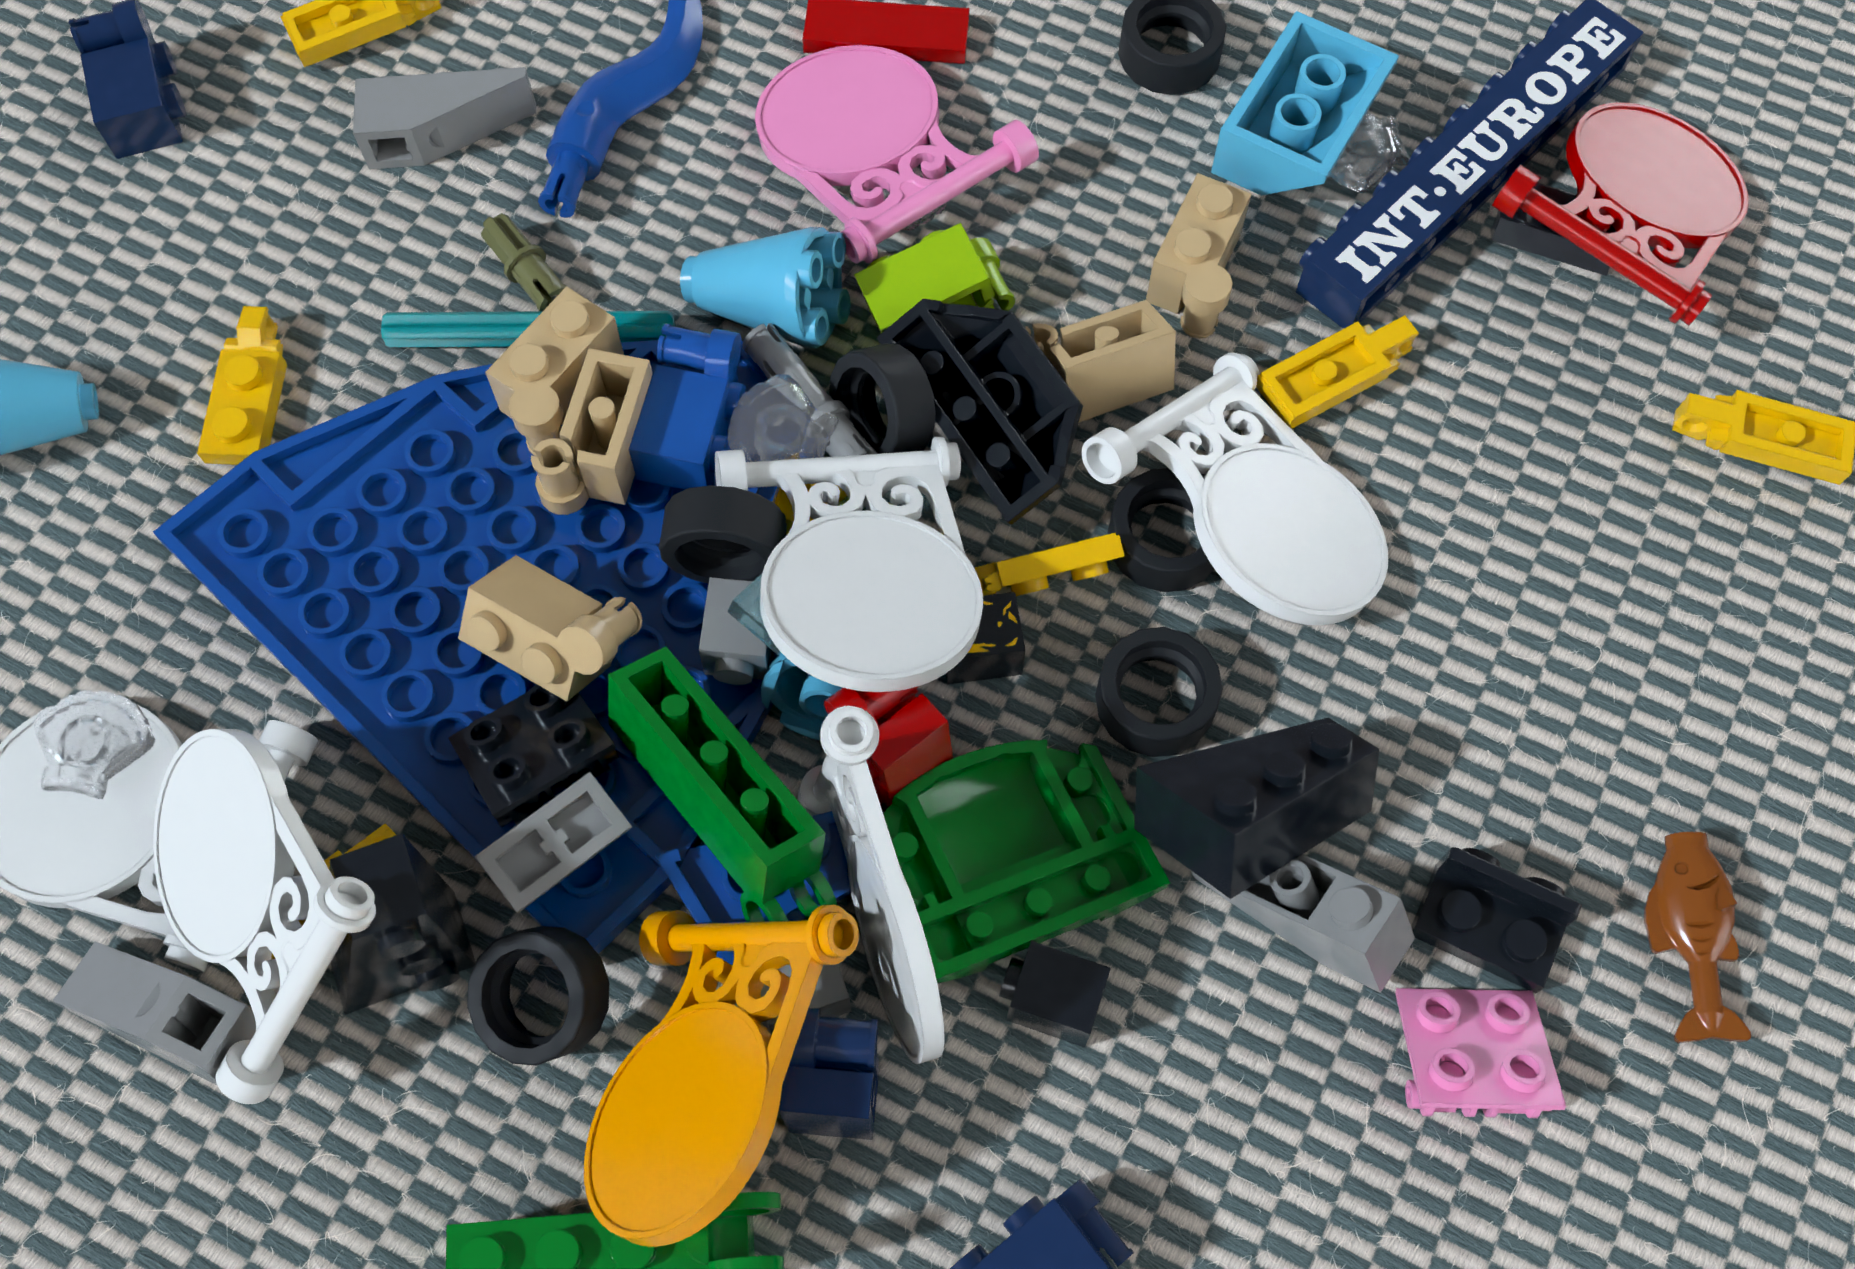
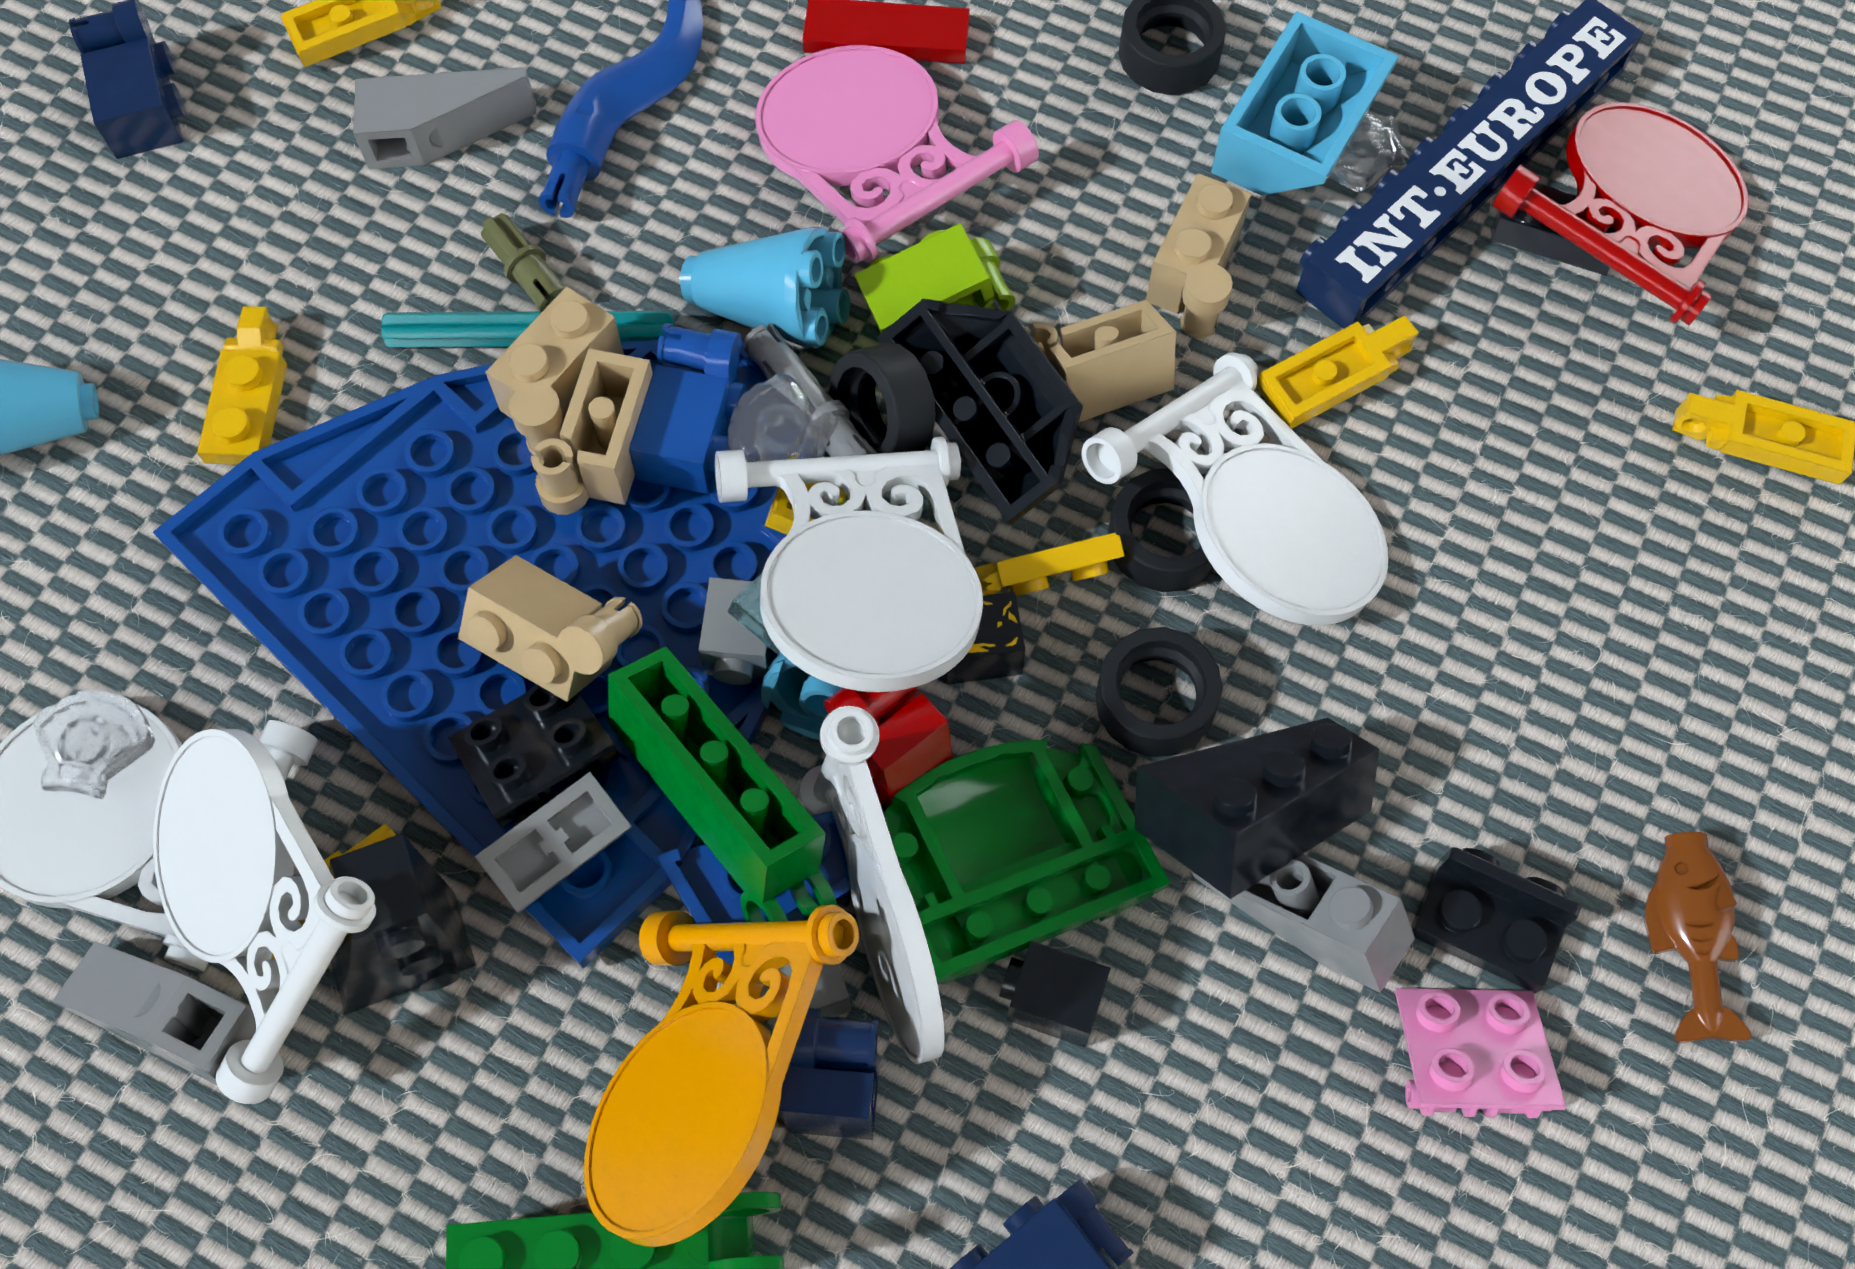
(491, 1002): black tyre -> none
(720, 533): black tyre -> none

